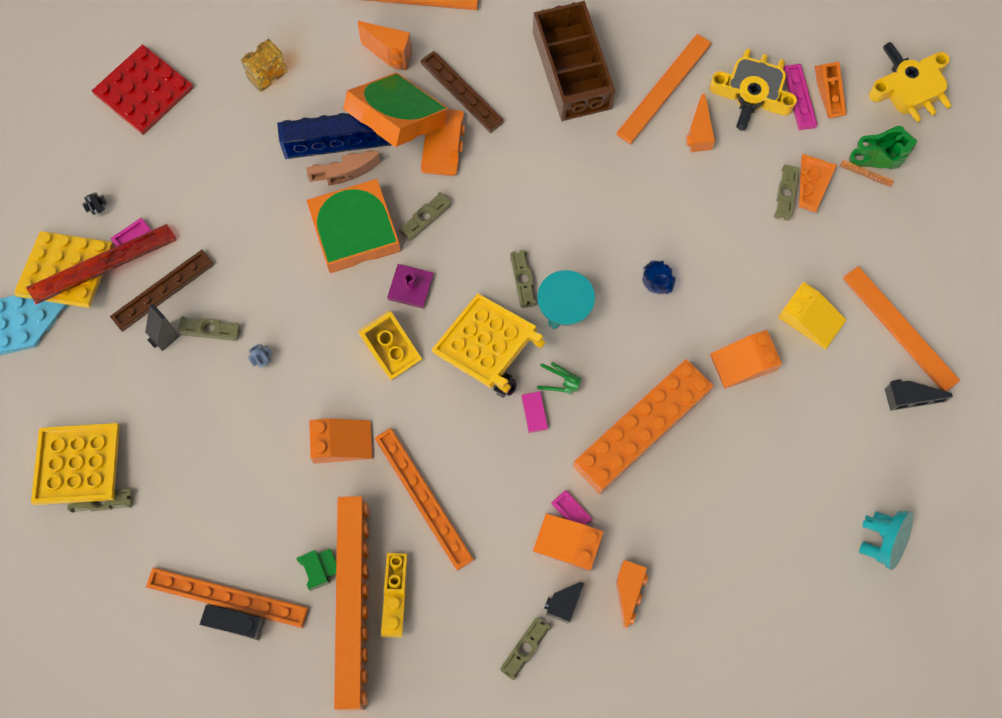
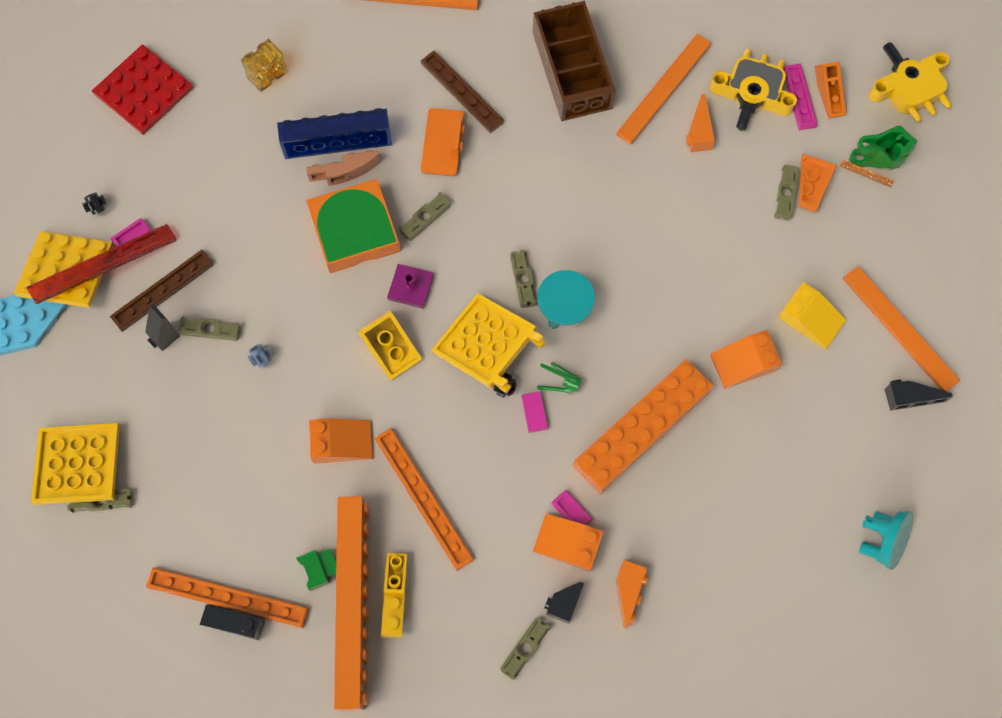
(386, 43): orange slope -> none
(395, 109): tile -> none
(658, 277): clear blue hair -> none

